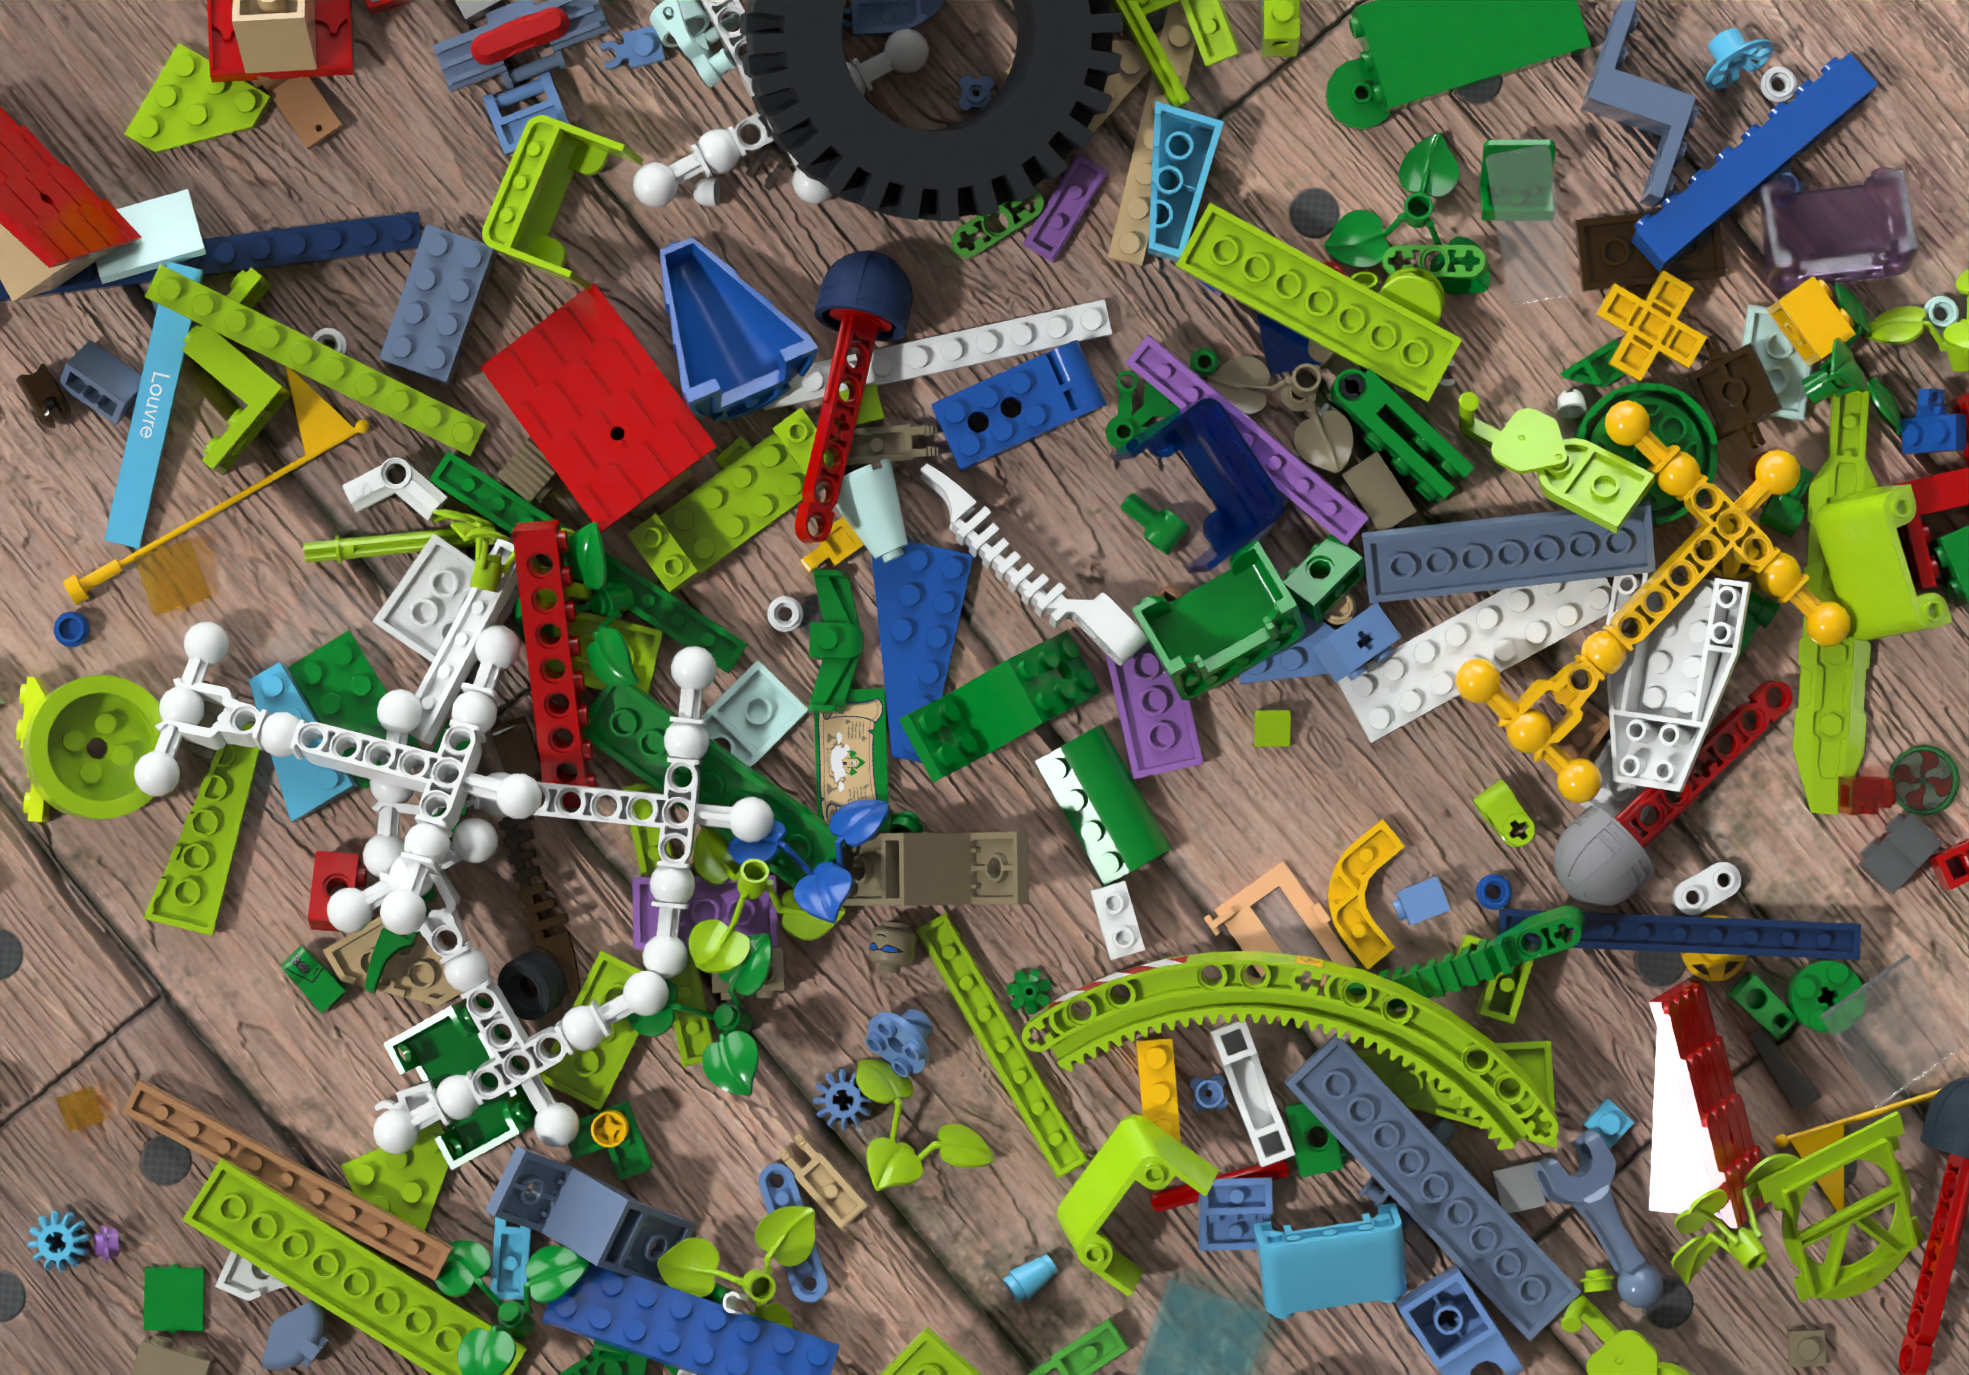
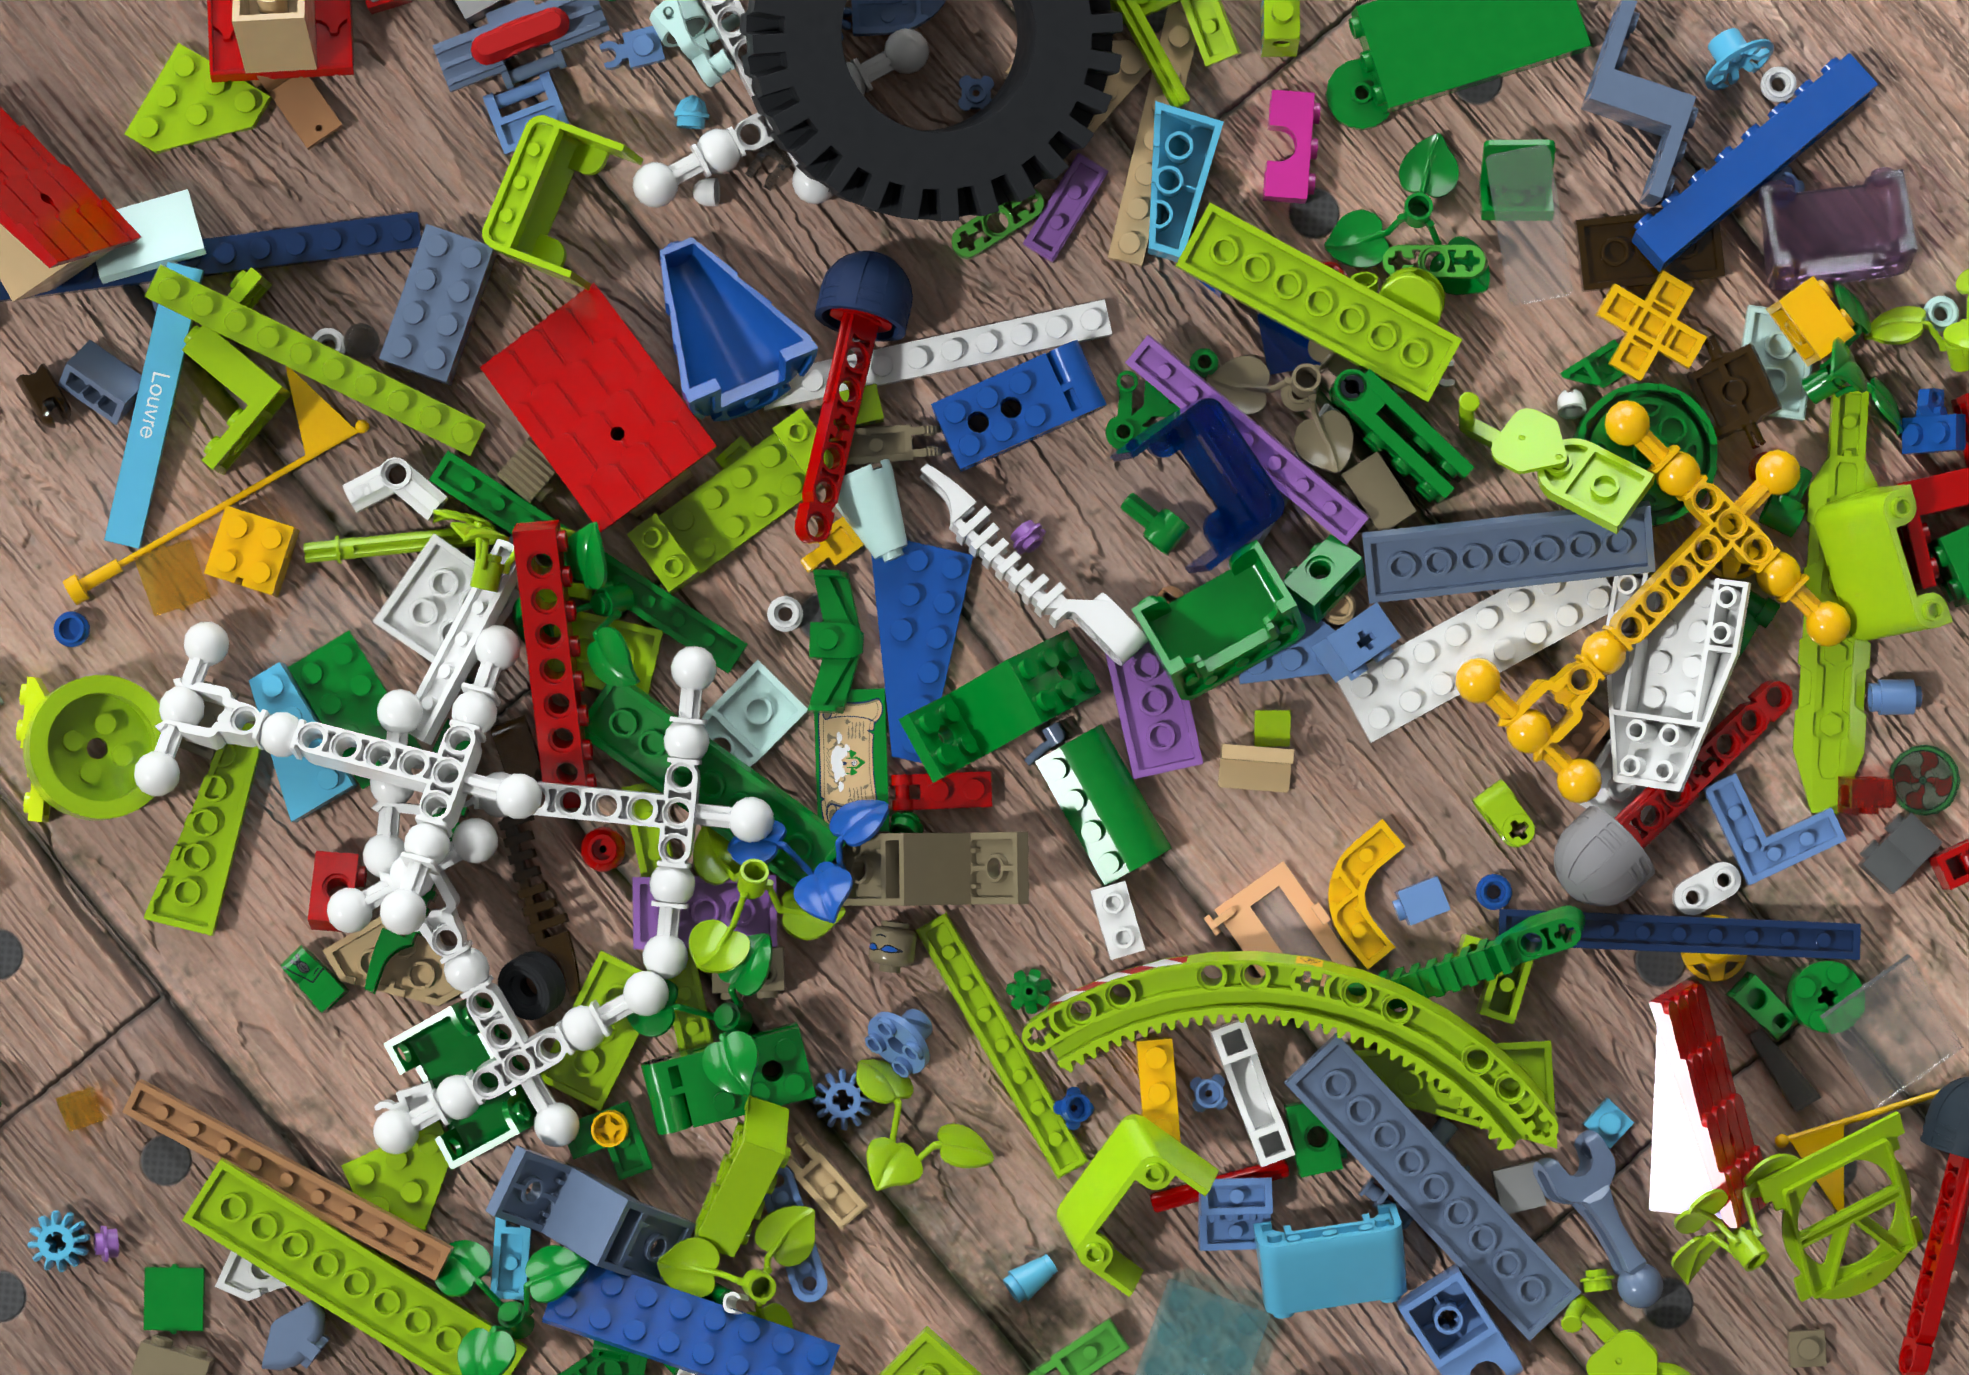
(252, 550): none -> yellow piece
(361, 341): none -> clear smoke plate
(614, 849): none -> red plate
(686, 1098): none -> green hinge
(691, 113): none -> medium azure plate
(745, 1176): none -> lime wedge
(950, 792): none -> red plate
(1027, 537): none -> medium lavender plate
(1054, 734): none -> sand blue hand
(1083, 1110): none -> blue plate
(1255, 768): none -> tan panel
(1293, 114): none -> dark pink arch
(1763, 855): none -> medium blue plate
(1894, 697): none -> medium blue brick

